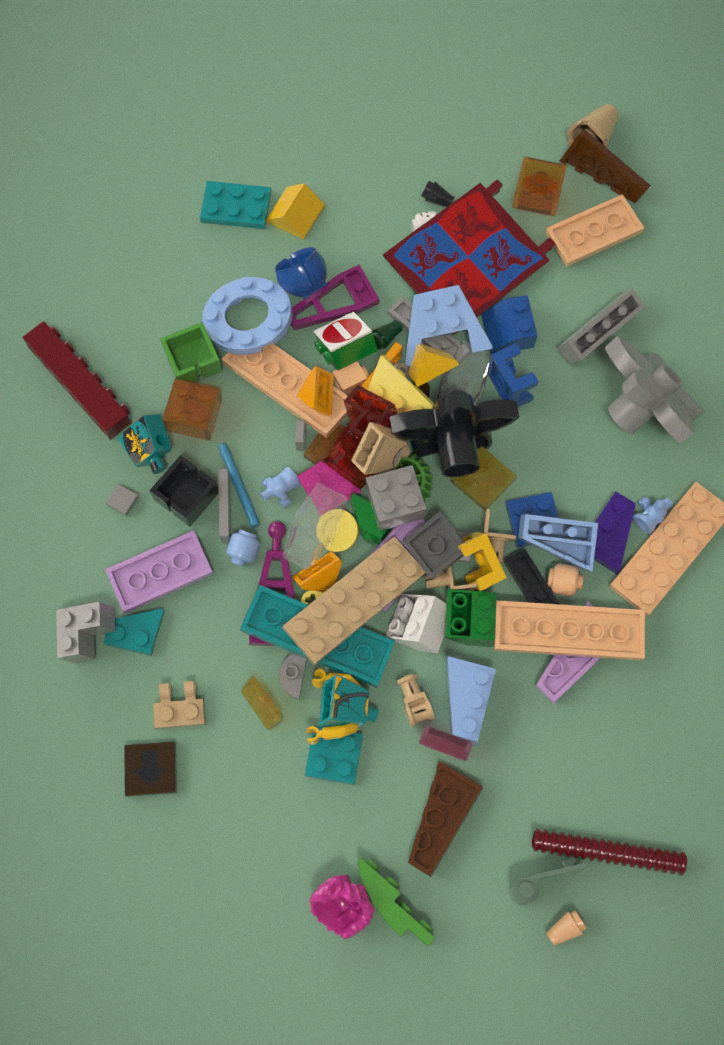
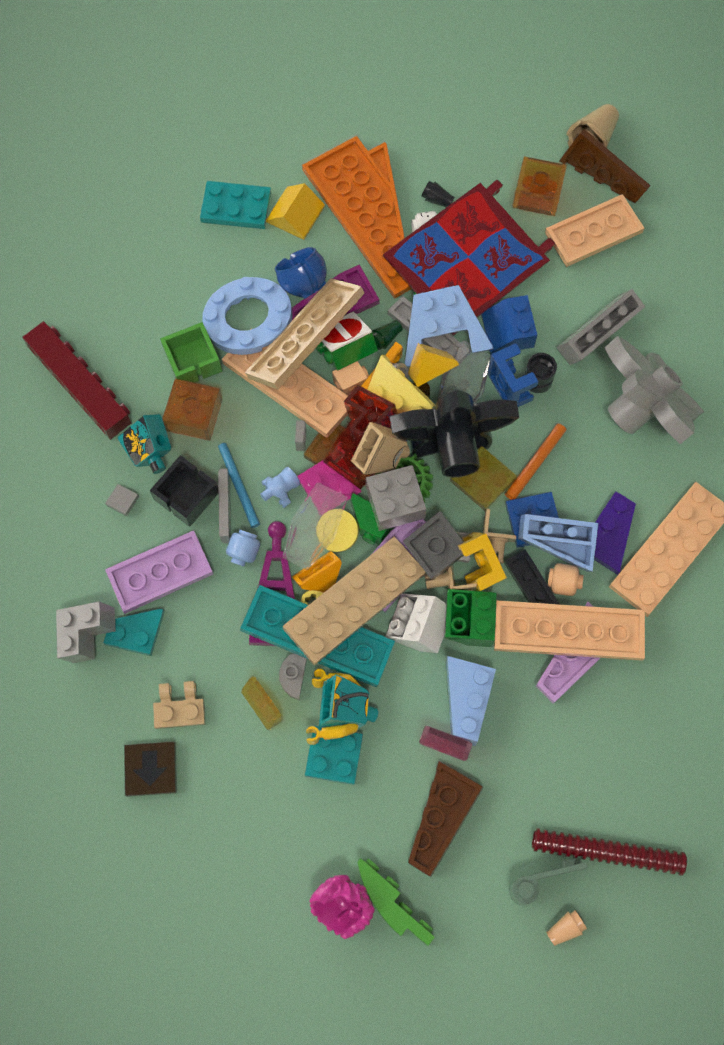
(304, 333): none -> tan plate
(318, 391): light orange slope -> none
(364, 200): none -> orange wing
(417, 704): tan connector -> none
(535, 462): none -> orange piece
(544, 368): none -> black wheel
(652, 515): light blue piece -> none

